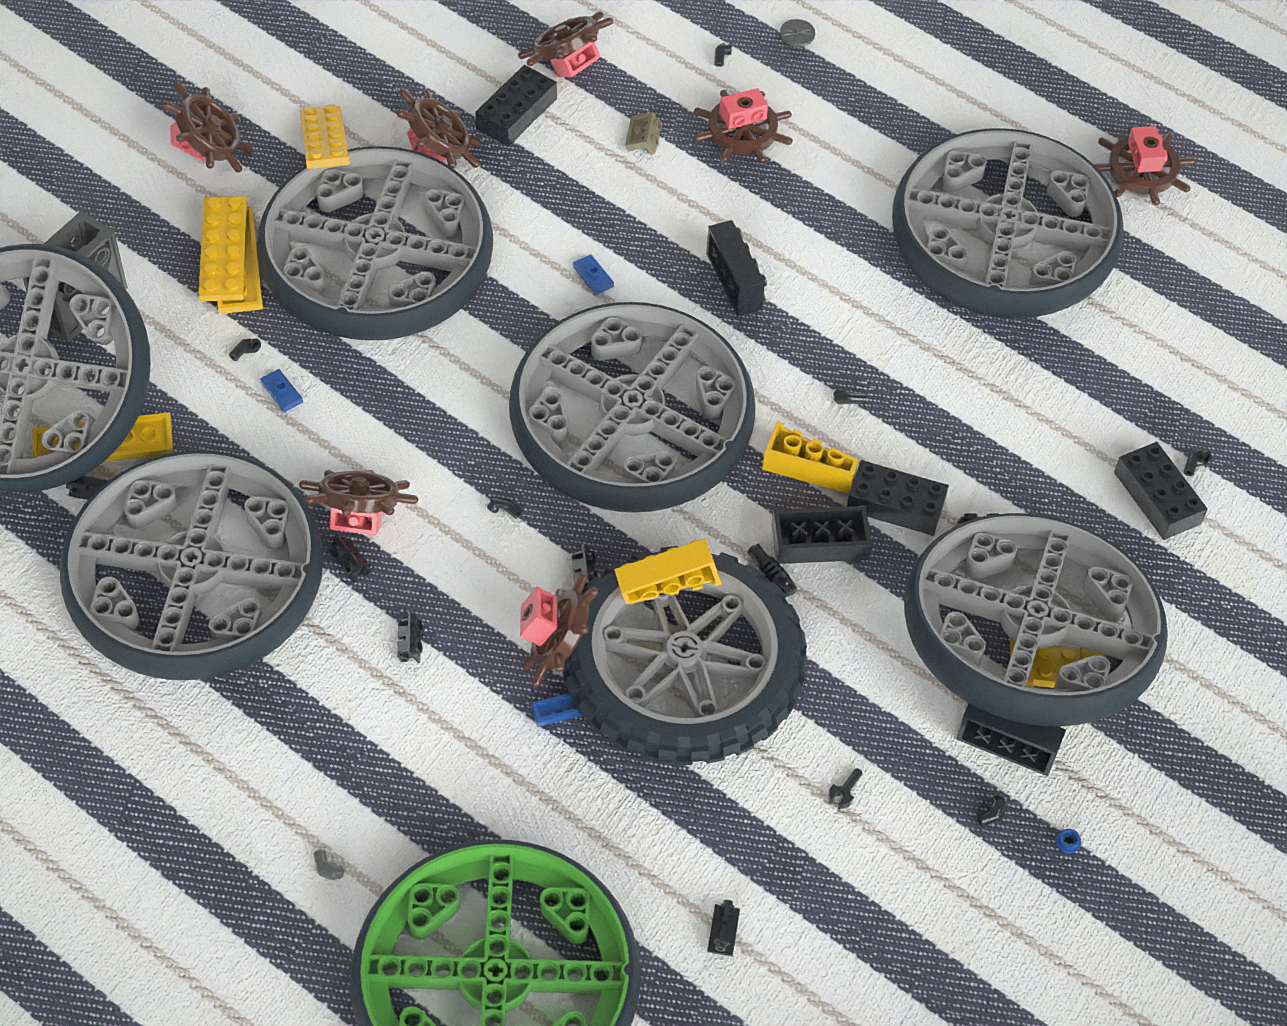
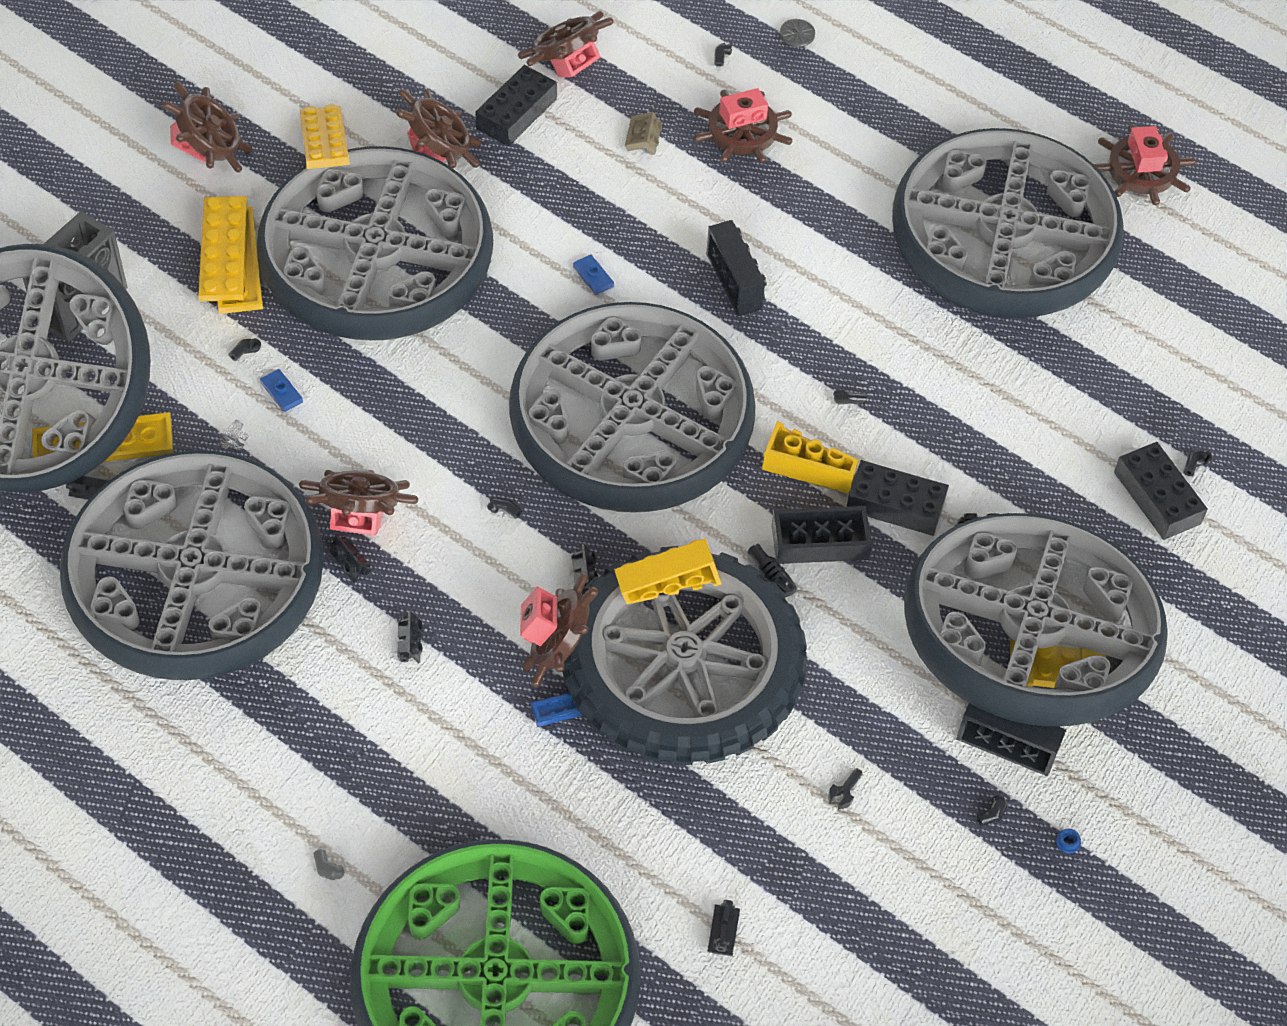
(232, 434): none -> clear tile

